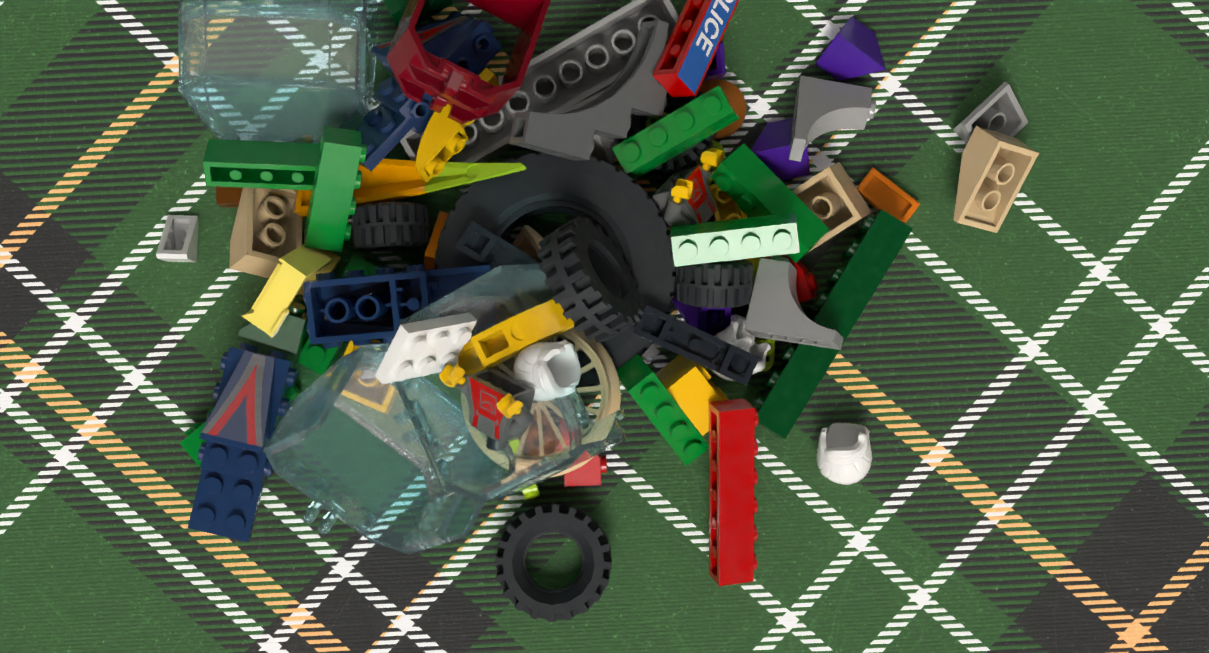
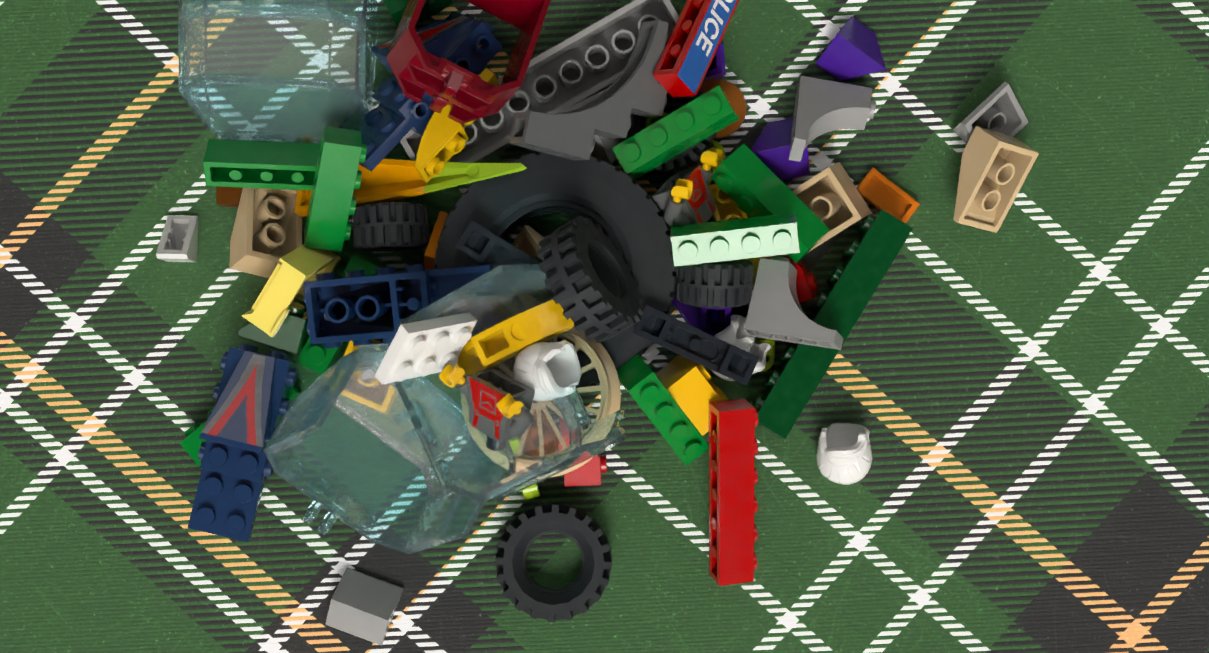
(363, 606): none -> light grey slope

